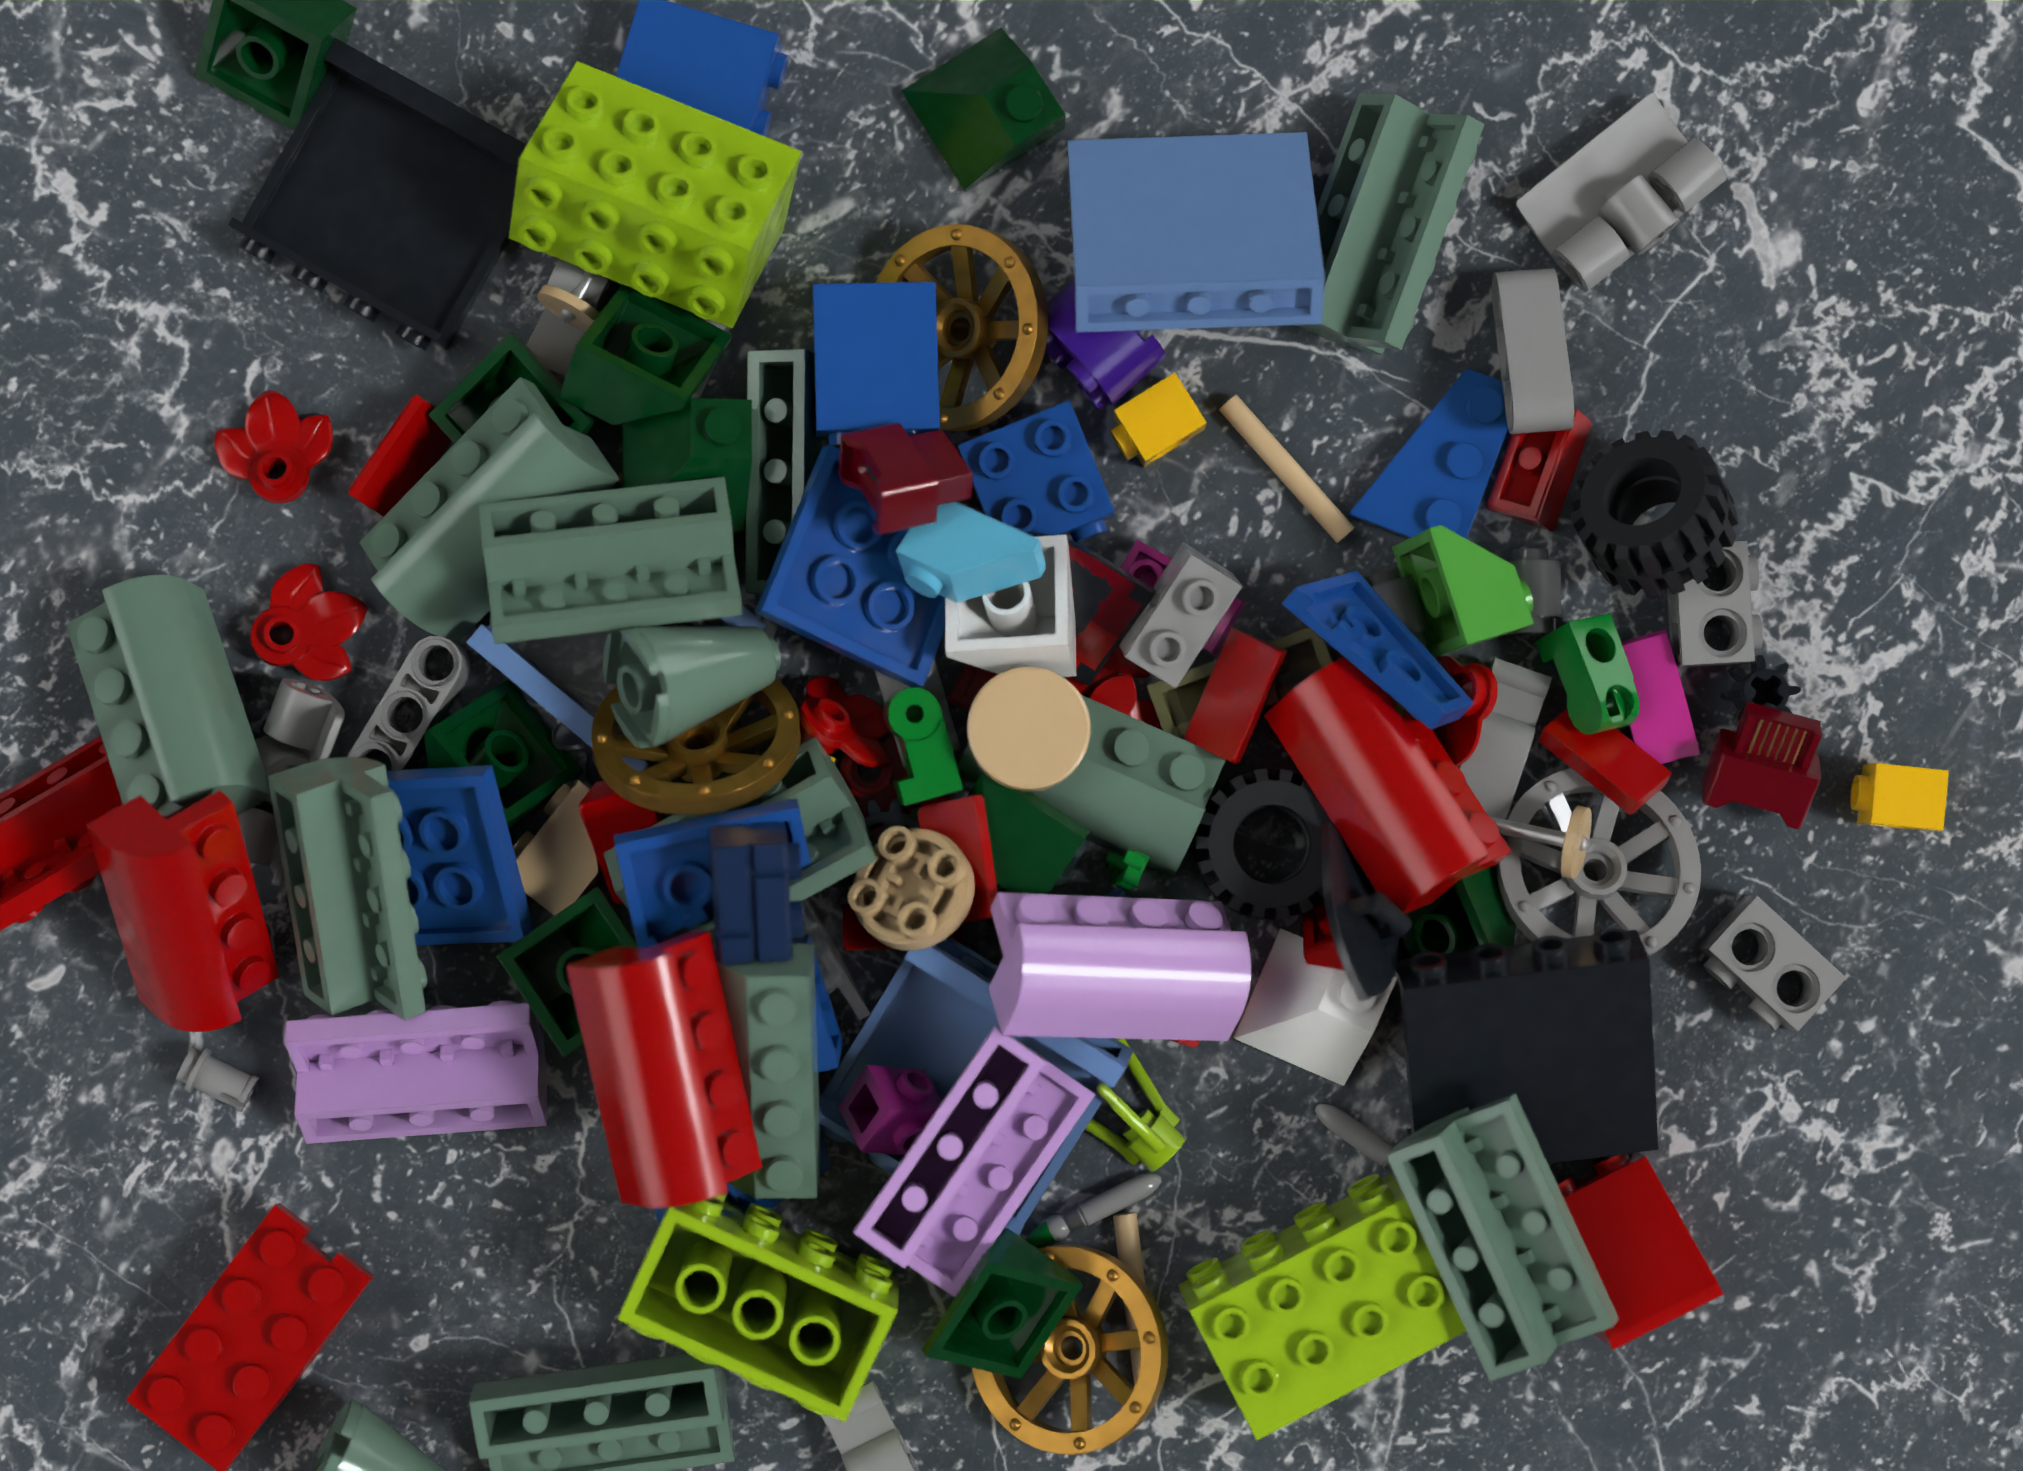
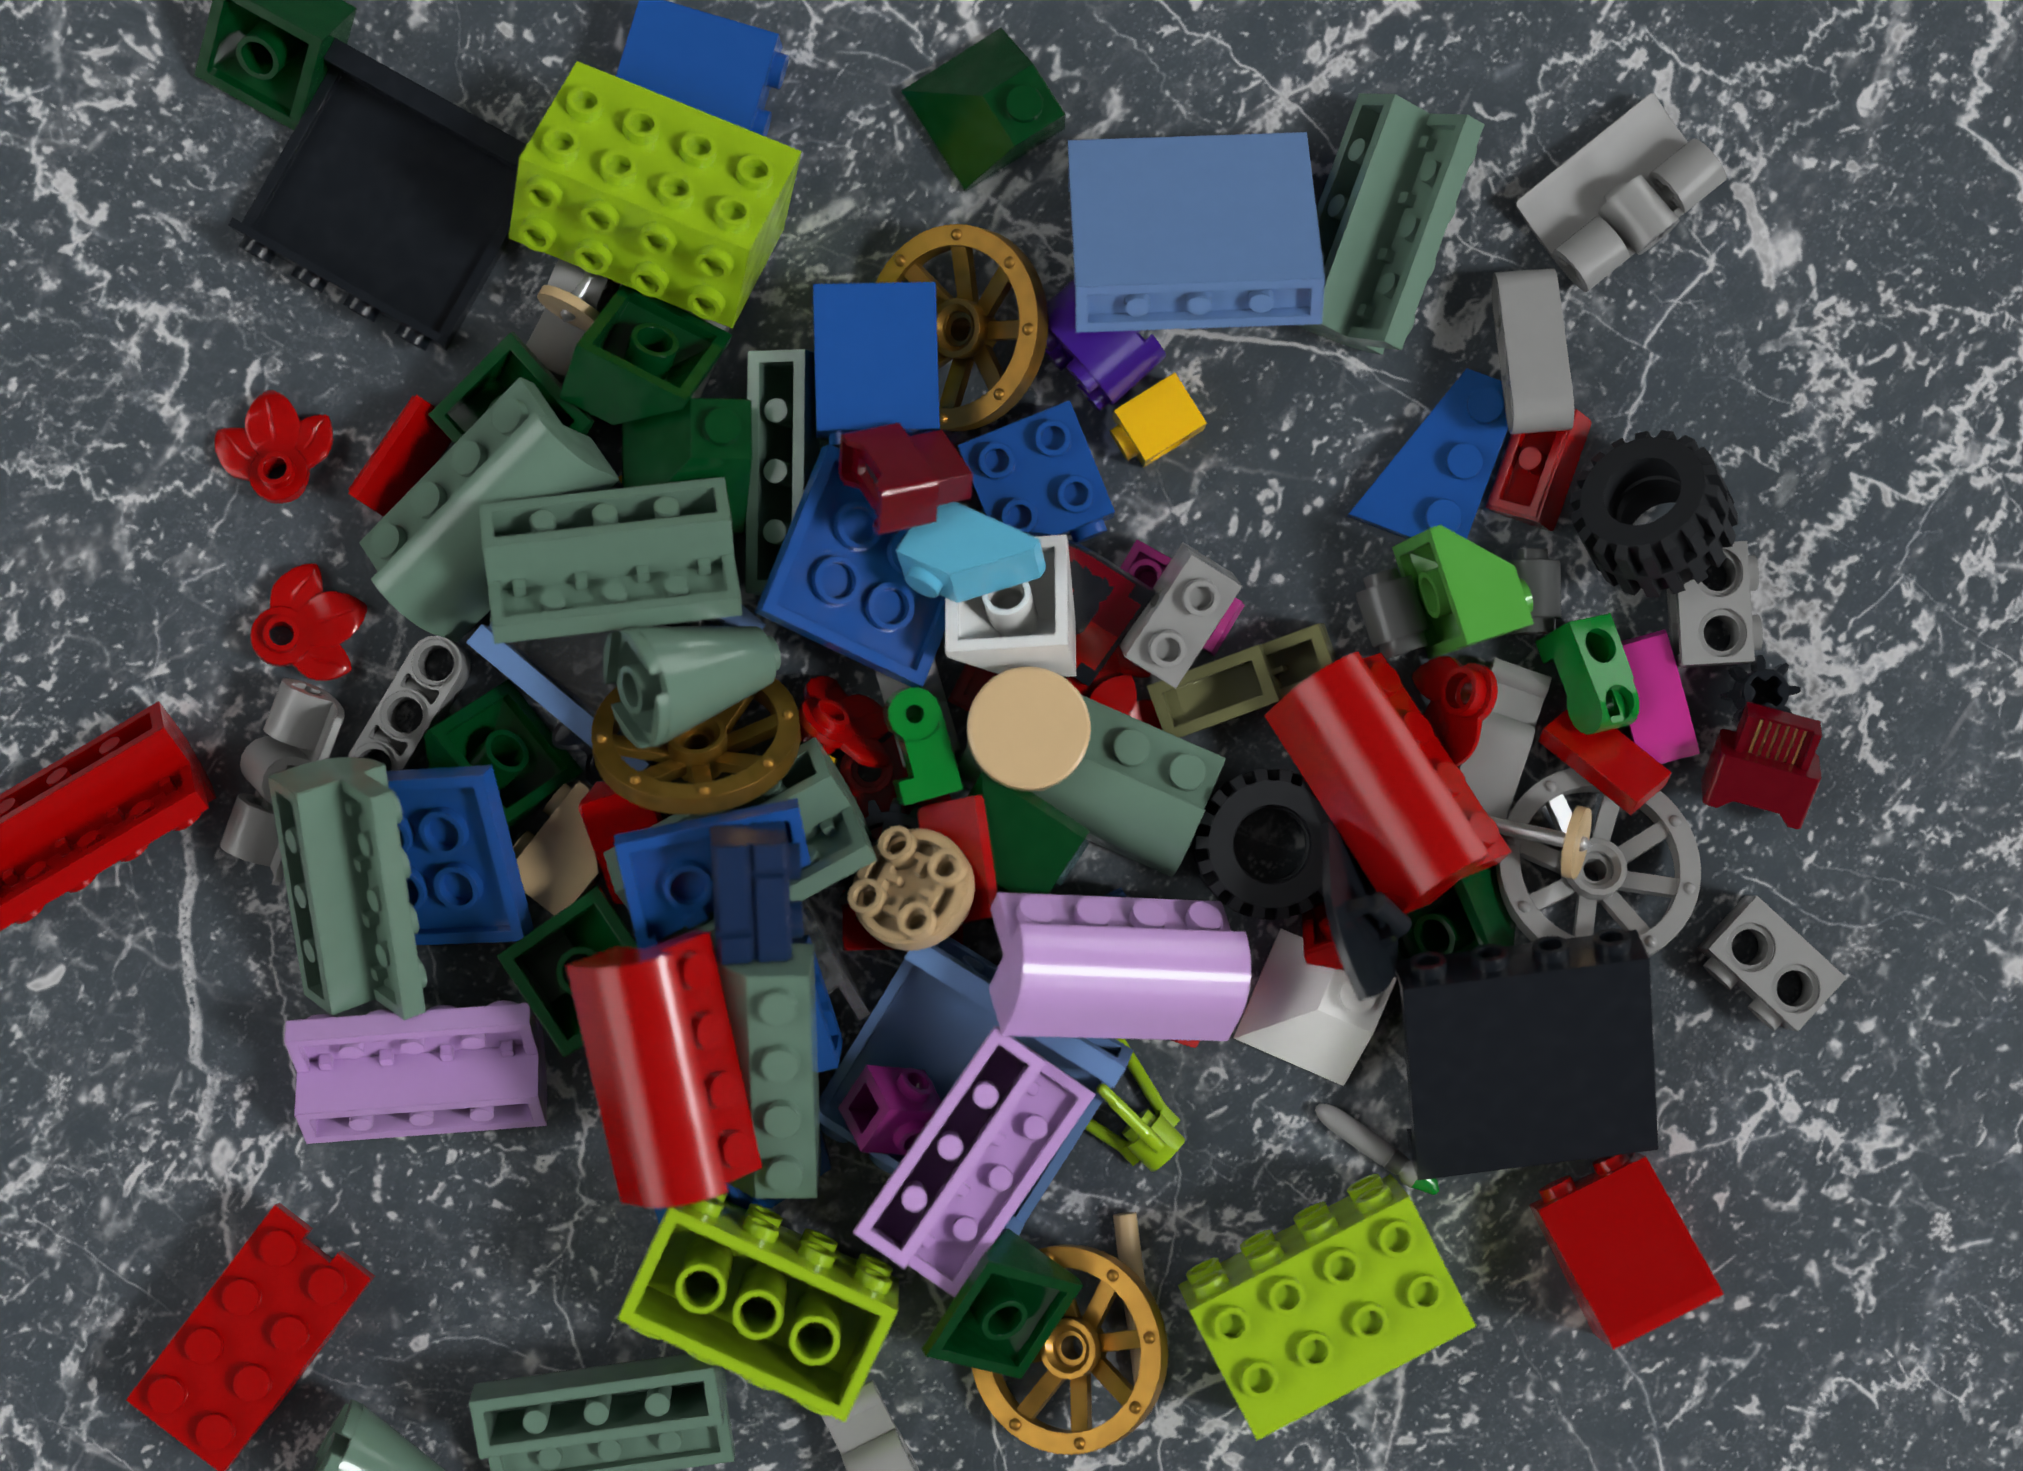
(167, 697): sand green brick -> none
(185, 909): red brick -> none
(216, 1078): light grey pin -> none
(1057, 1227): light grey piece -> none
(1126, 868): green piece -> none
(1235, 695): red slope -> none
(1286, 468): tan bar -> none
(1380, 645): blue wing -> none
(1501, 1235): sand green brick -> none
(1900, 797): yellow brick -> none

